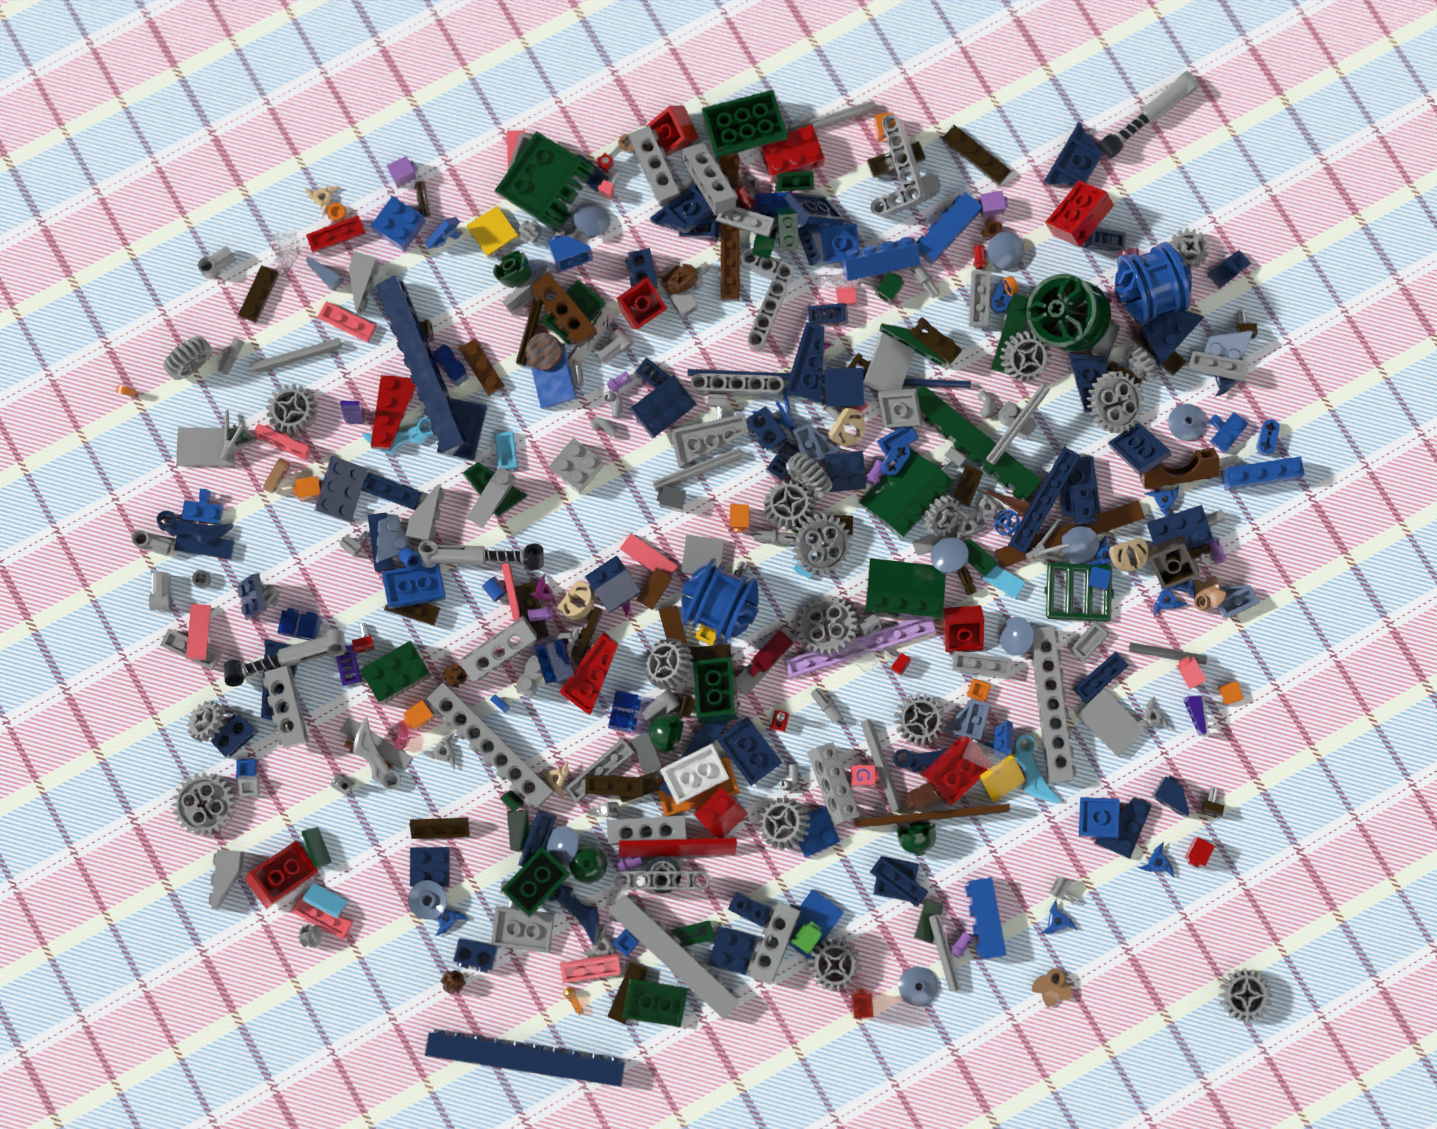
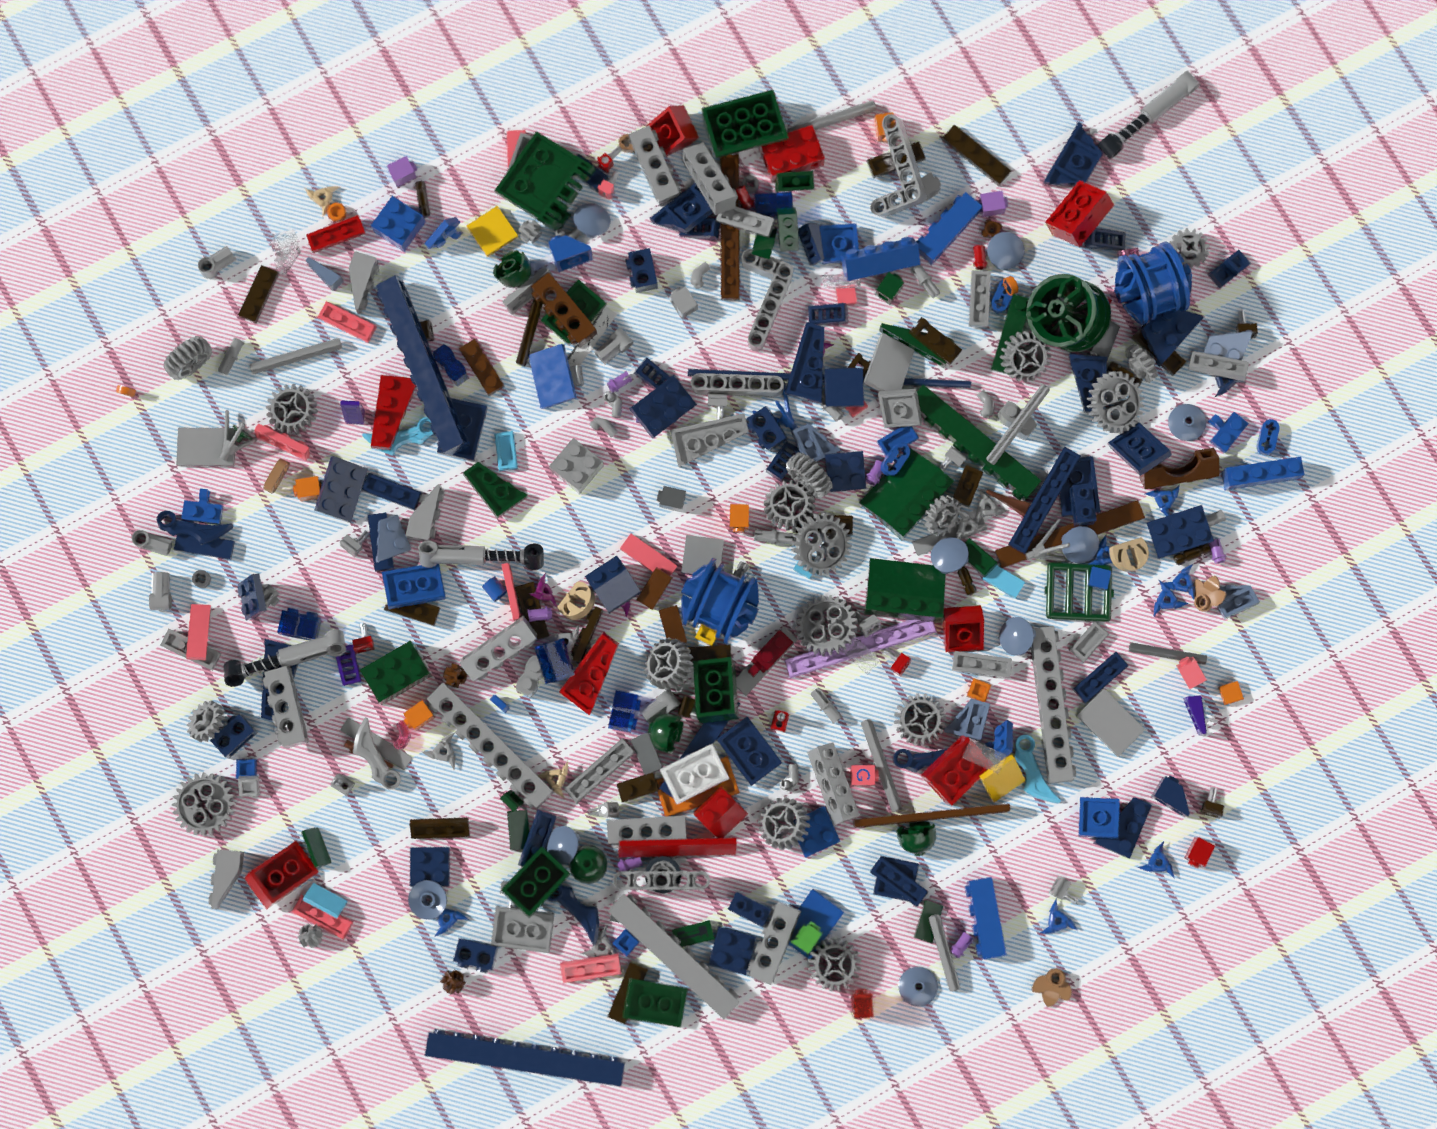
(406, 553): blue beam -> none
(492, 497): light grey slope -> none
(544, 351): reddish brown tile -> none
(571, 995): clear orange piece -> none
(614, 785): dark brown tile -> none
(640, 304): red slope -> none
(679, 279): reddish brown tile -> none
(698, 469): light grey axle -> none
(814, 209): dark blue plate -> none
(838, 428): tan piece -> none
(920, 797): copper brick -> none
(1000, 521): blue piece -> none
(1147, 721): light grey piece -> none
(1173, 562): dark brown brick -> none
(1245, 1004): light grey gear -> none

